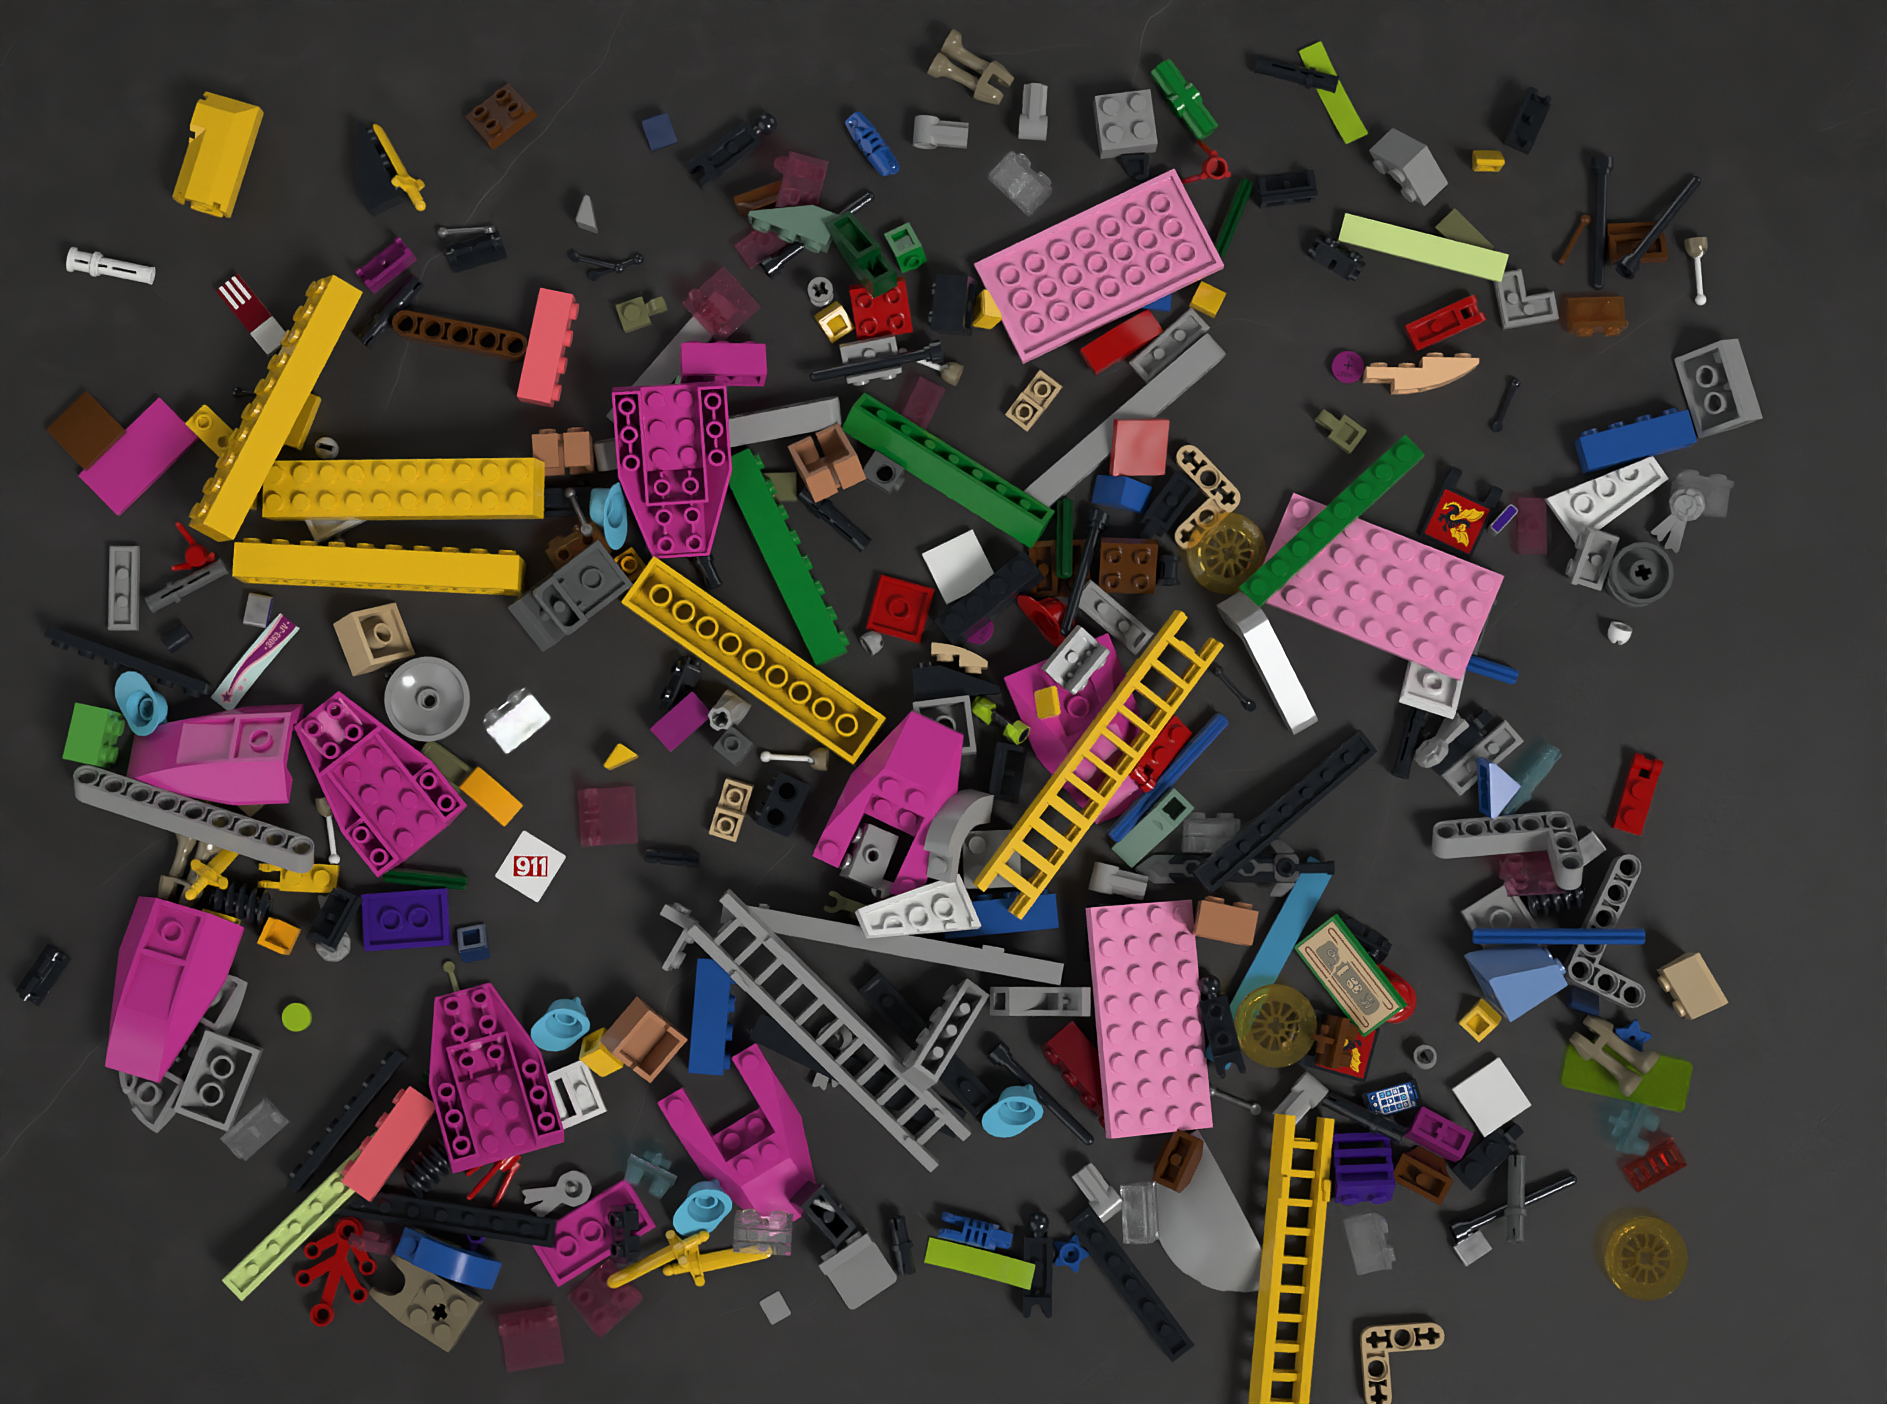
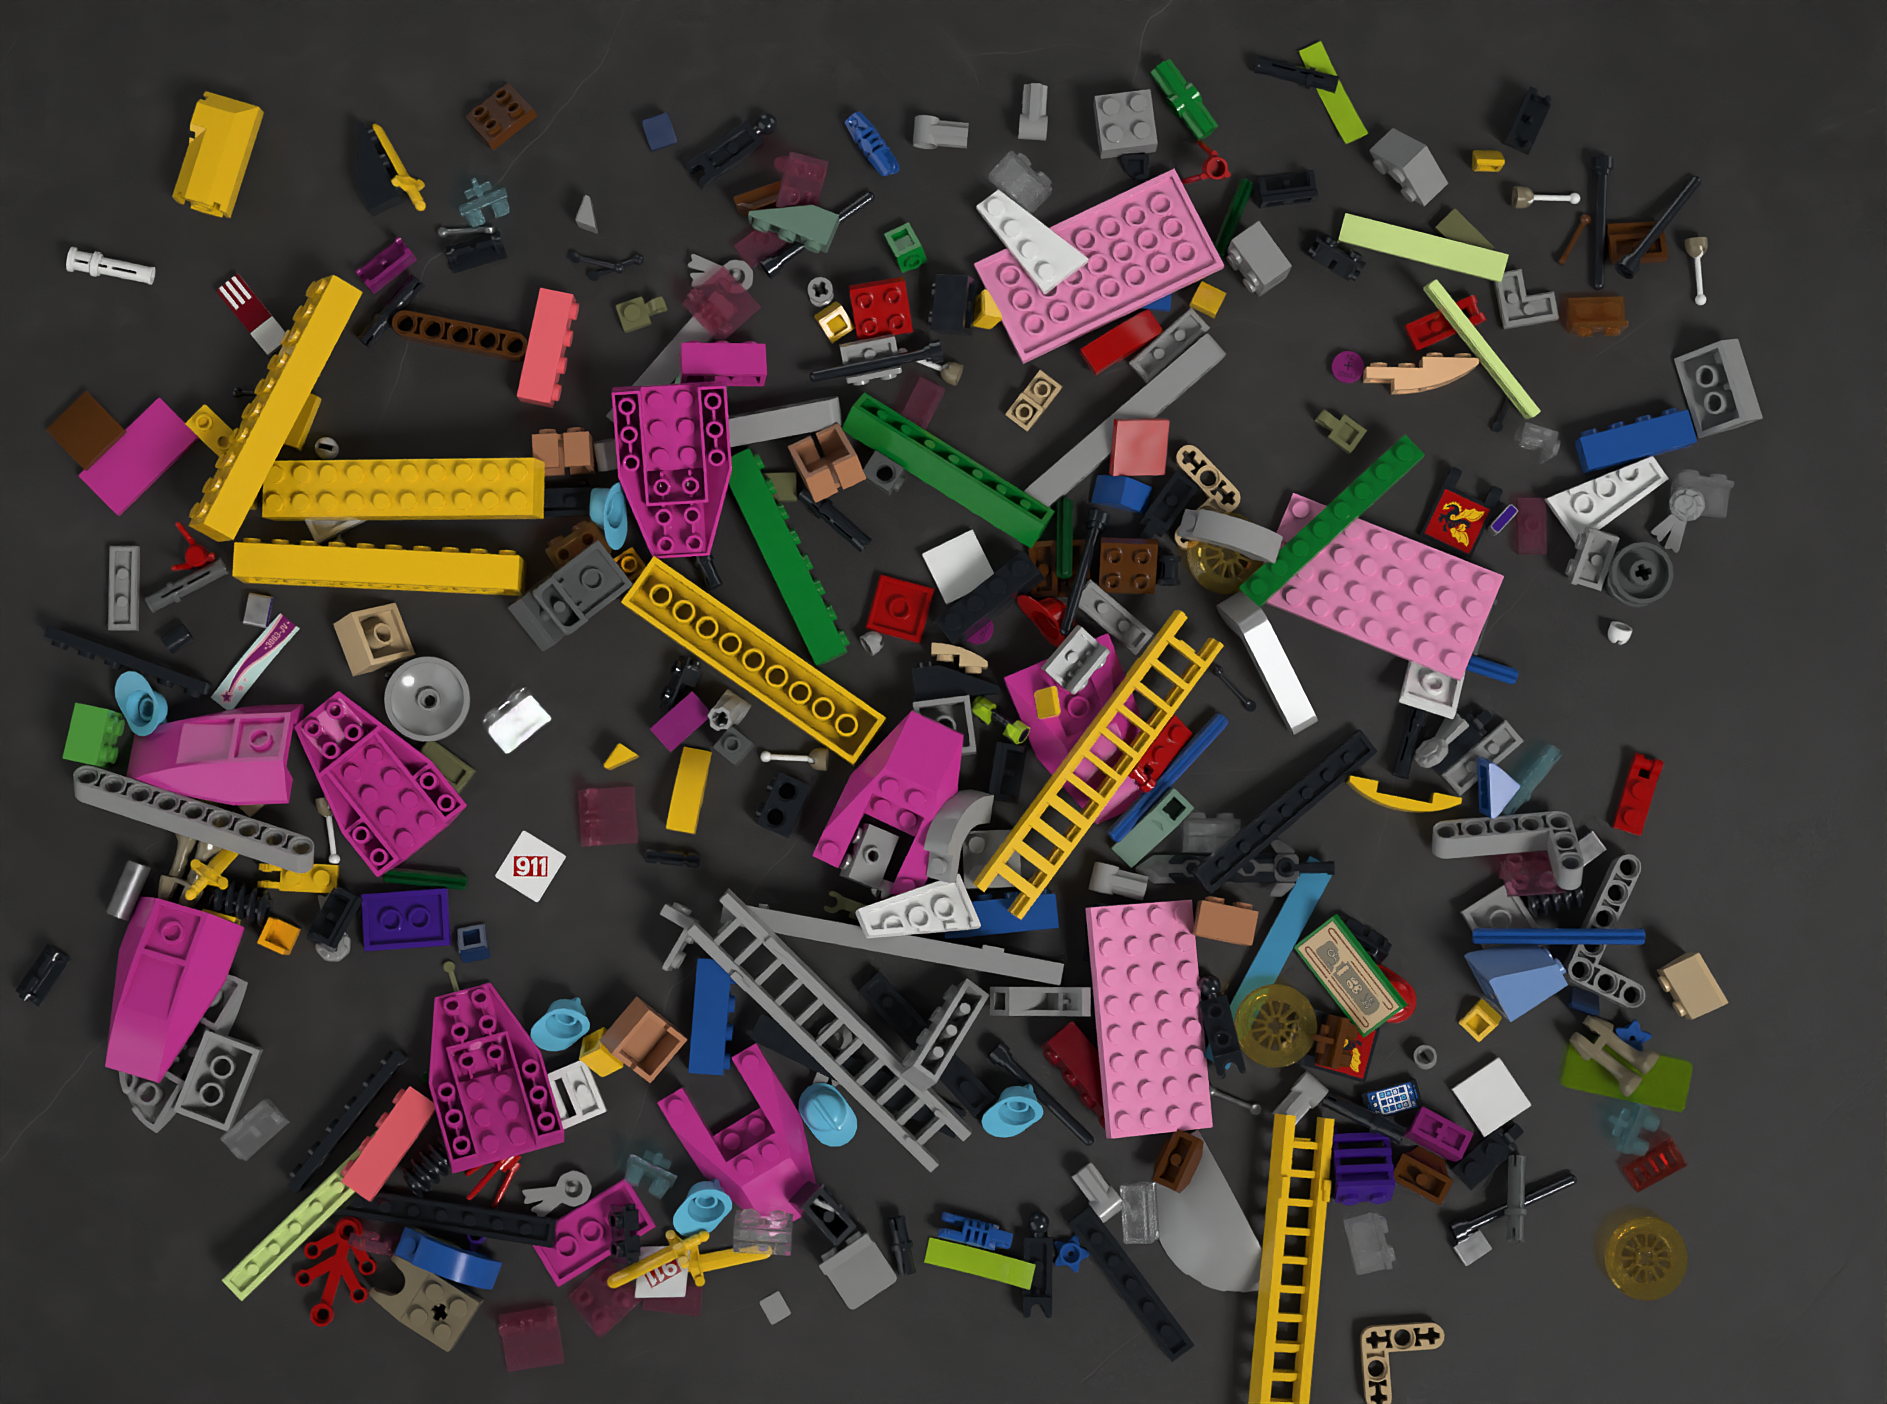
(128, 890): none -> flat silver brick
(297, 1017): lime tile -> none
(472, 209): none -> clear light blue hips
(490, 796): light orange slope -> none
(586, 529): flat silver hinge -> none
(663, 1281): none -> white sticker
(679, 1305): none -> clear pink plate
(689, 790): none -> yellow slope
(731, 809): tan slope -> none
(738, 269): none -> light grey piece
(827, 1114): none -> medium azure piece
(862, 254): dark green slope -> none
(982, 90): dark tan piece -> none
(1035, 246): none -> white wing
(1231, 533): none -> light grey arch
(1258, 259): none -> light grey brick
(1368, 788): none -> yellow slope
(1481, 349): none -> yellowish green tile
(1523, 197): none -> hinge
(1537, 436): none -> clear bracket

